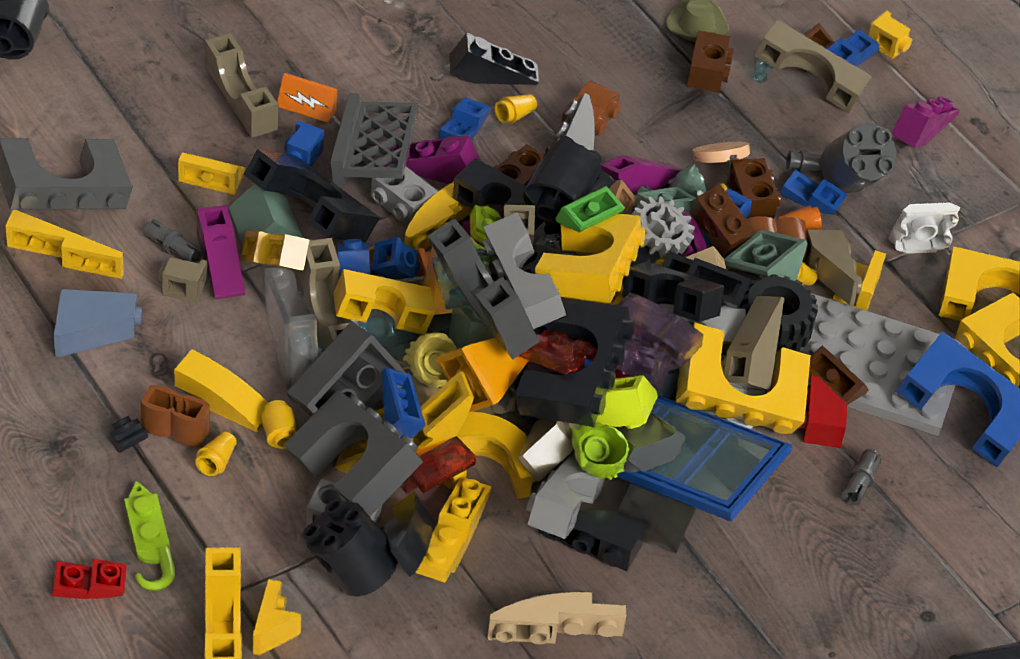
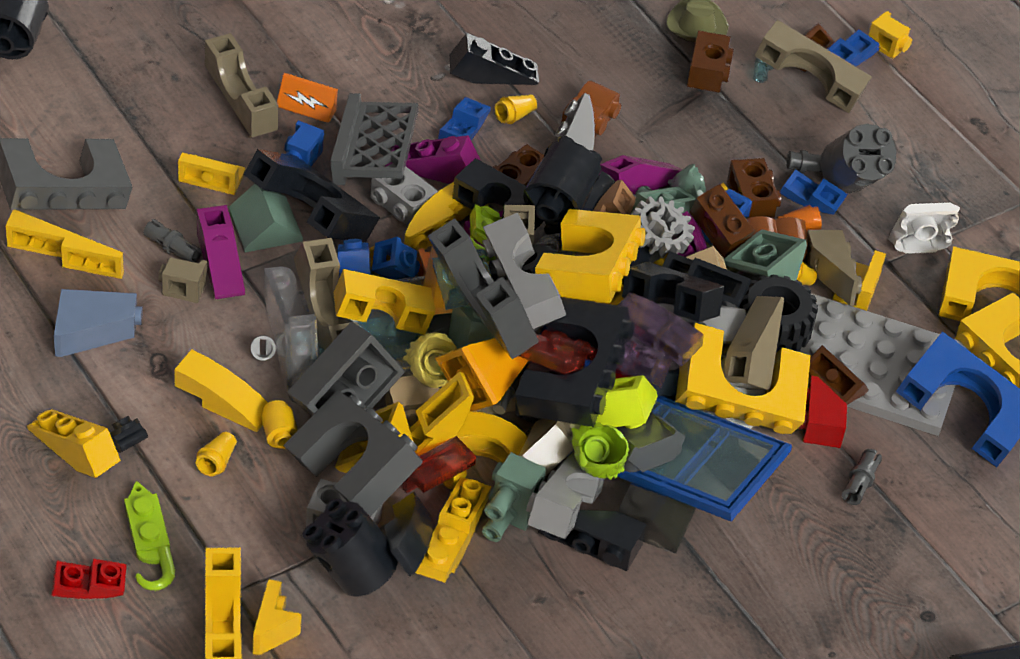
(77, 441): none -> yellow slope
(175, 415): dark orange brick -> none
(270, 347): none -> light grey hinge
(274, 250): yellow slope -> none
(405, 412): blue slope -> none
(509, 497): none -> sand green brick
(544, 616): tan slope -> none
(590, 210): bright green slope -> none
(720, 152): light nougat tile -> none
(924, 120): magenta slope -> none

